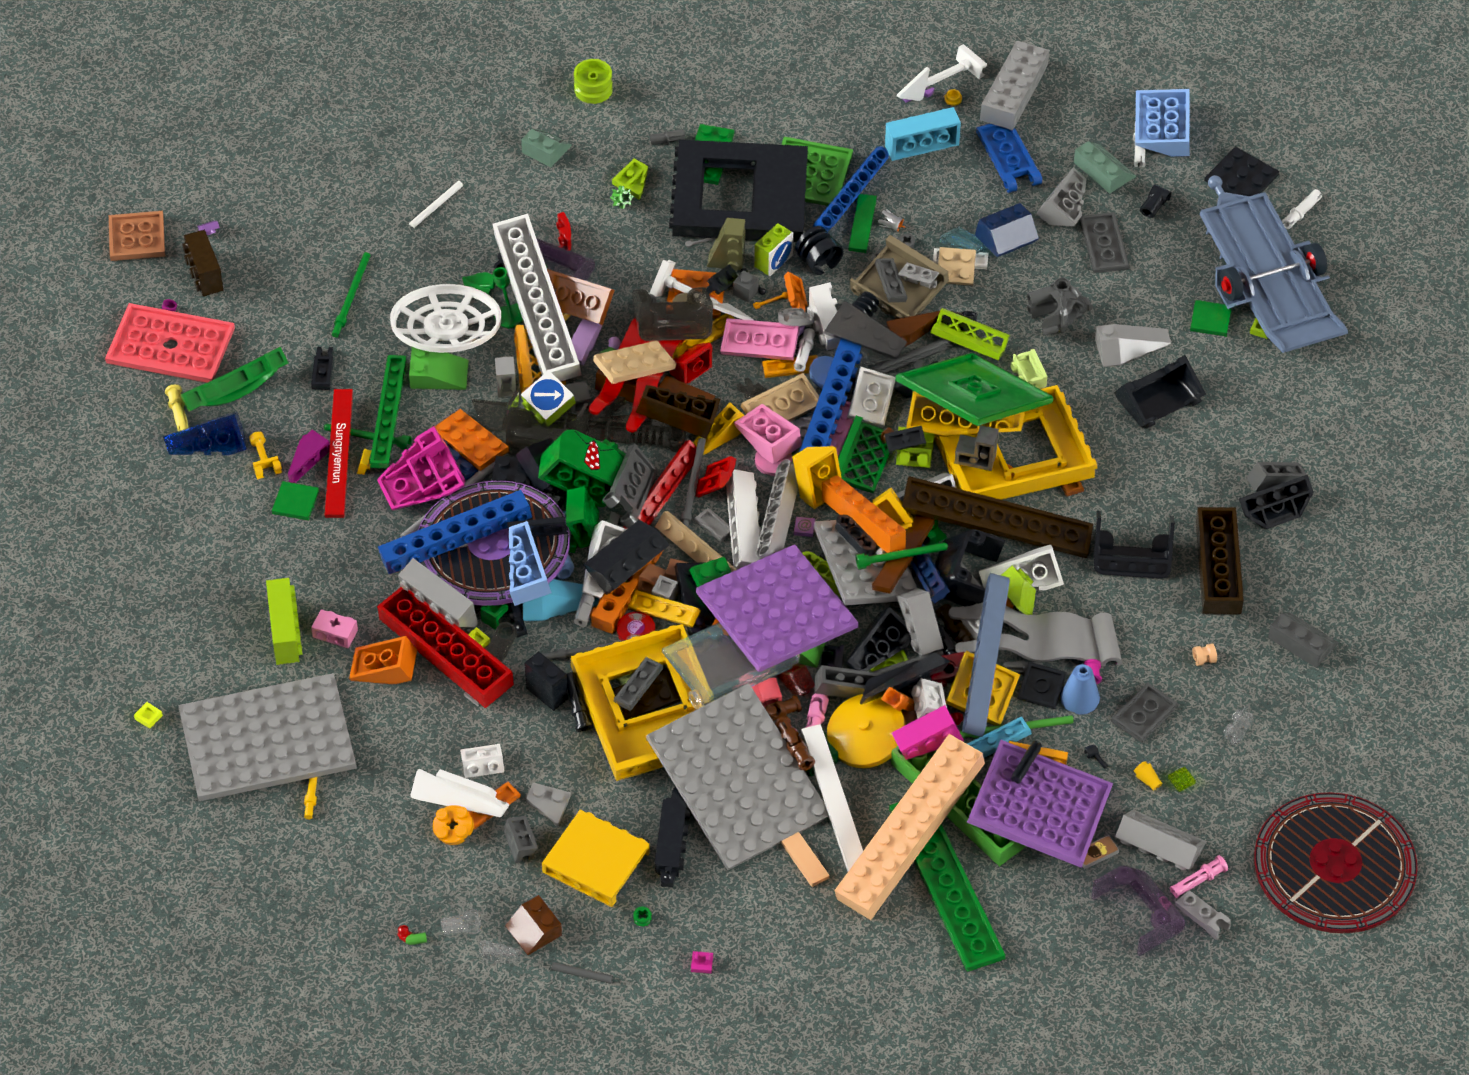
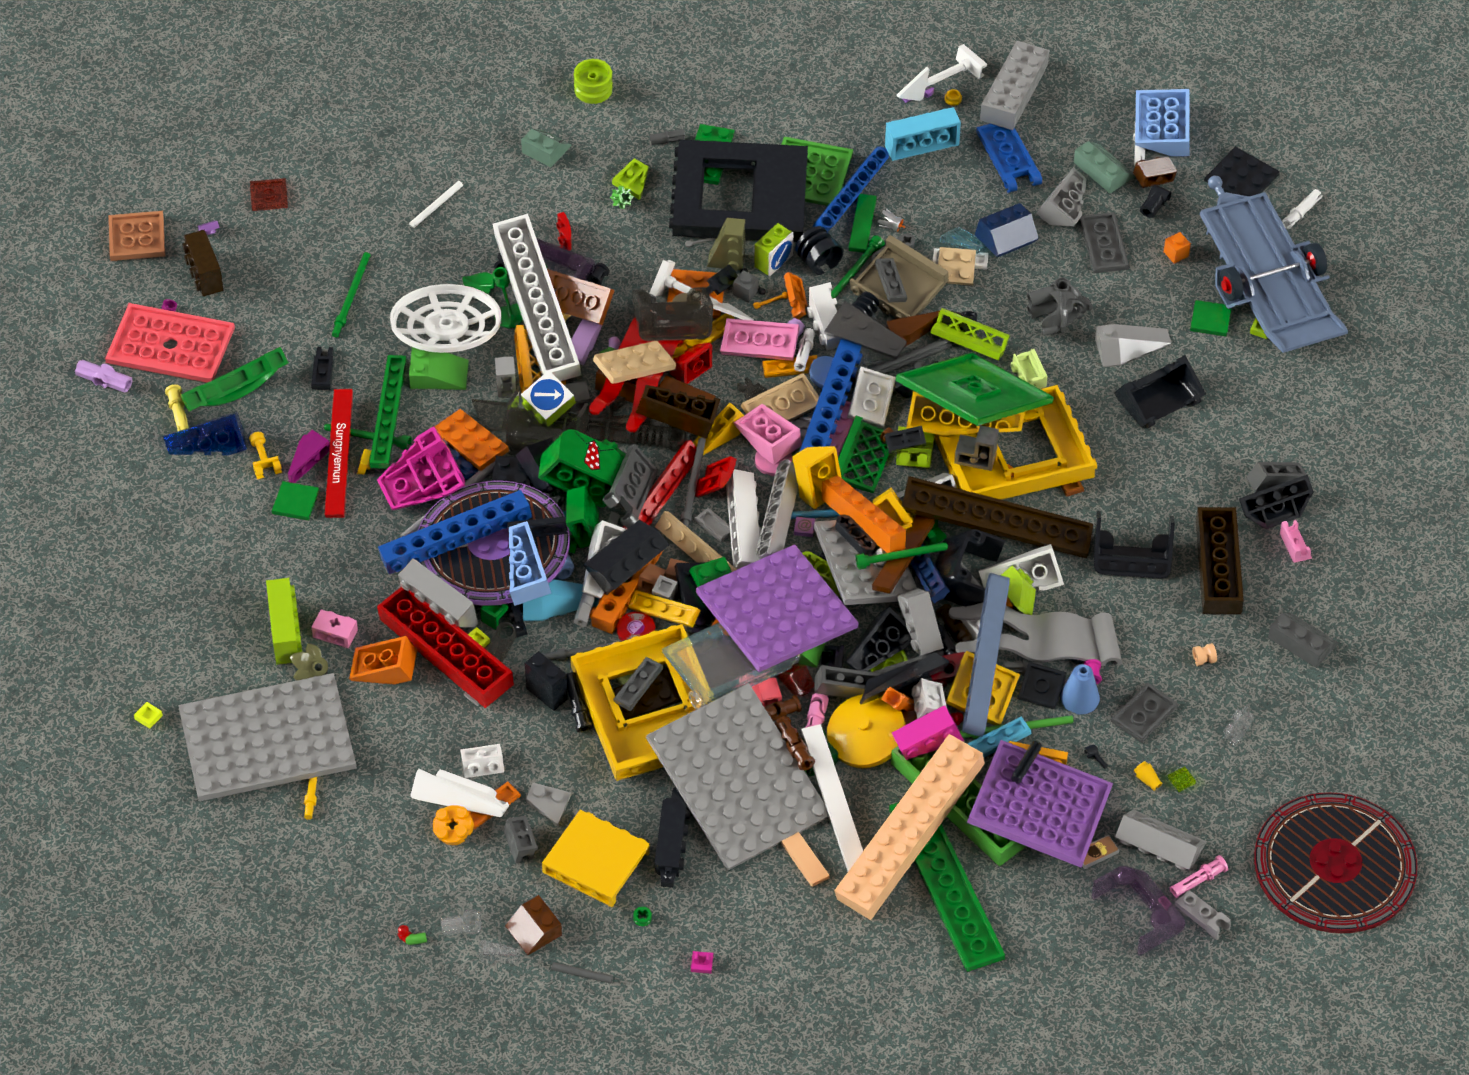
(103, 375): none -> lavender piece
(268, 194): none -> clear red tile
(306, 663): none -> olive plate
(598, 274): none -> black bush
(795, 317): light grey tile -> none
(815, 514): none -> dark azure bar
(875, 244): none -> green piece
(919, 274): light grey hinge -> none
(1155, 171): none -> brick
(1177, 247): none -> orange brick
(1294, 542): none -> bright pink hinge

